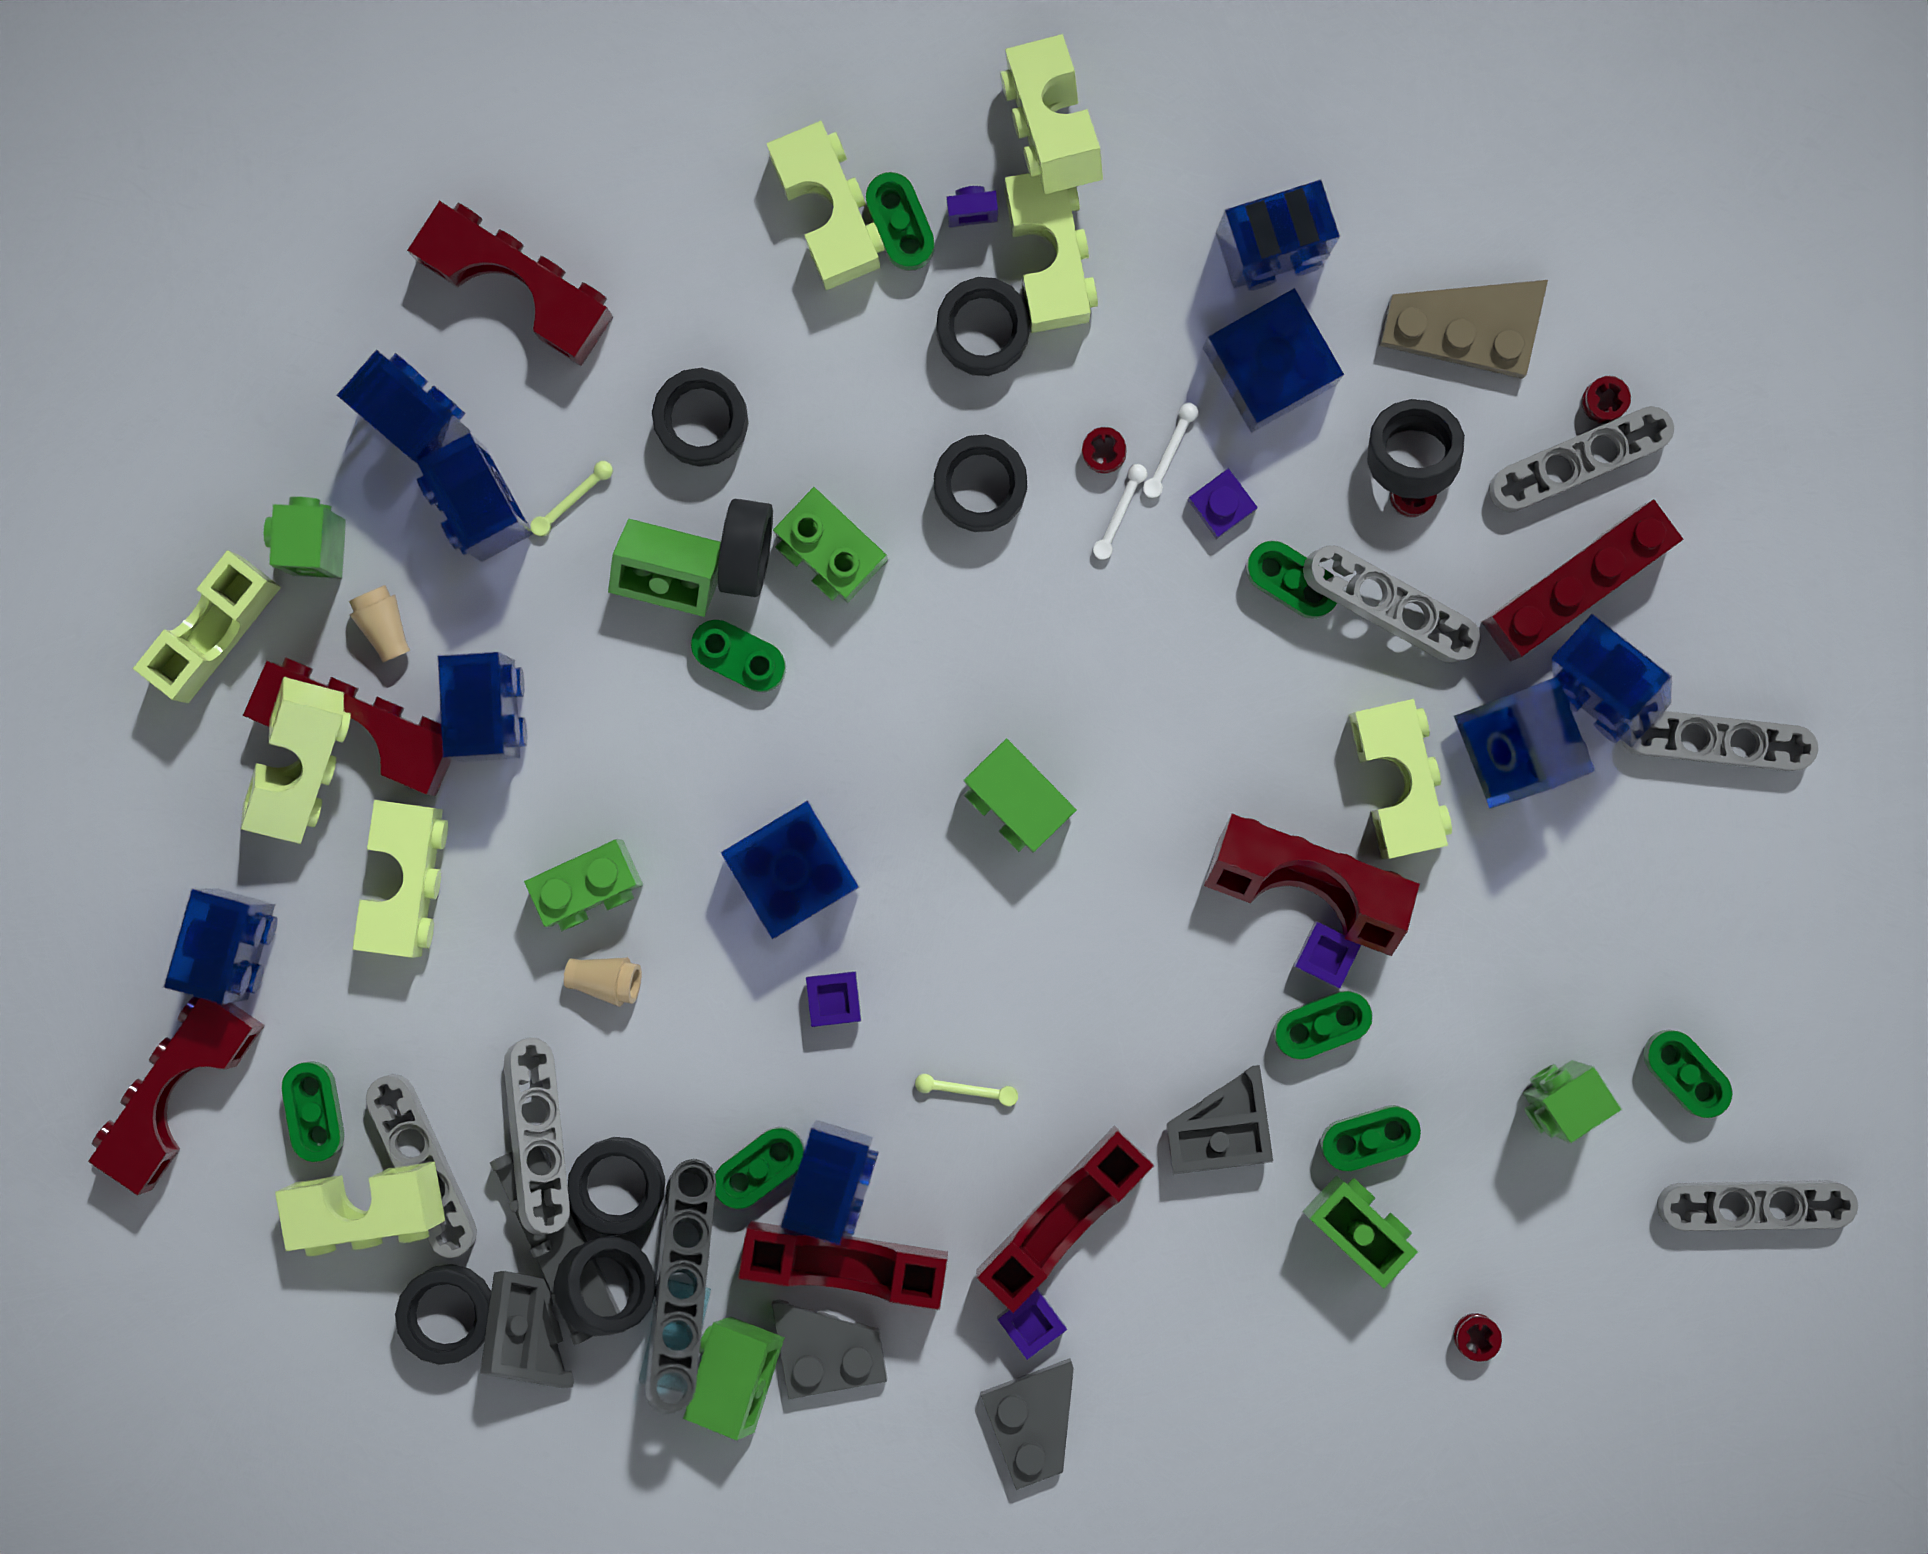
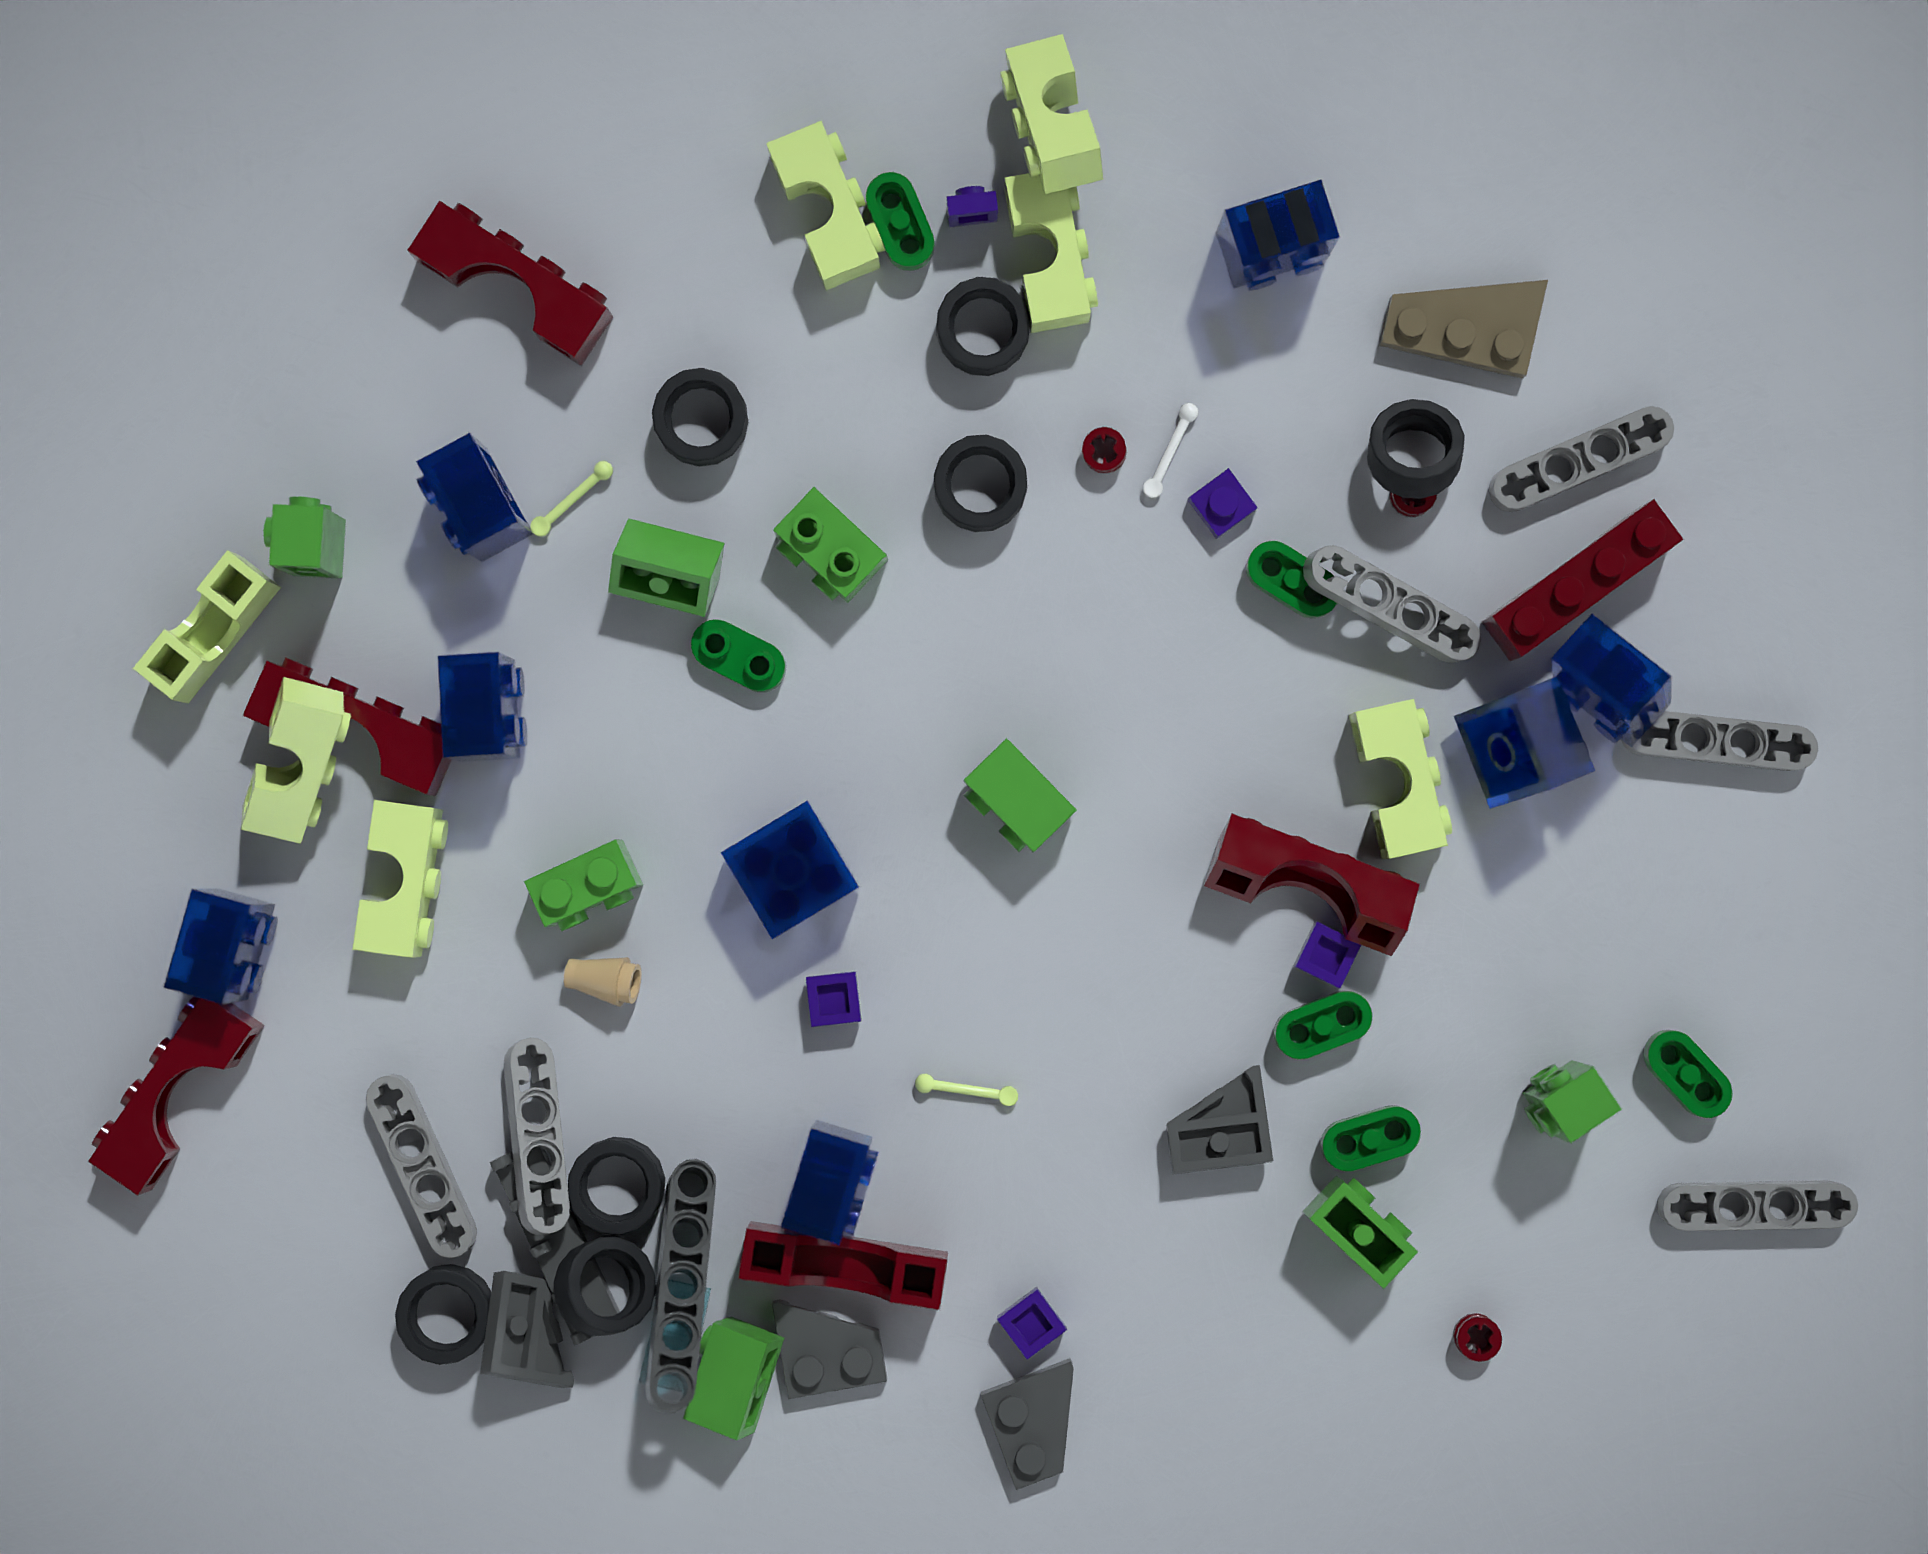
(308, 1111): green plate -> none
(319, 1214): yellowish green arch -> none
(380, 622): tan cone -> none
(394, 403): clear blue brick -> none
(745, 547): black tyre -> none
(759, 1167): green plate -> none
(1062, 1217): dark red arch -> none
(1103, 549): white hinge -> none
(1272, 360): clear blue brick -> none
(1621, 399): dark red bush -> none

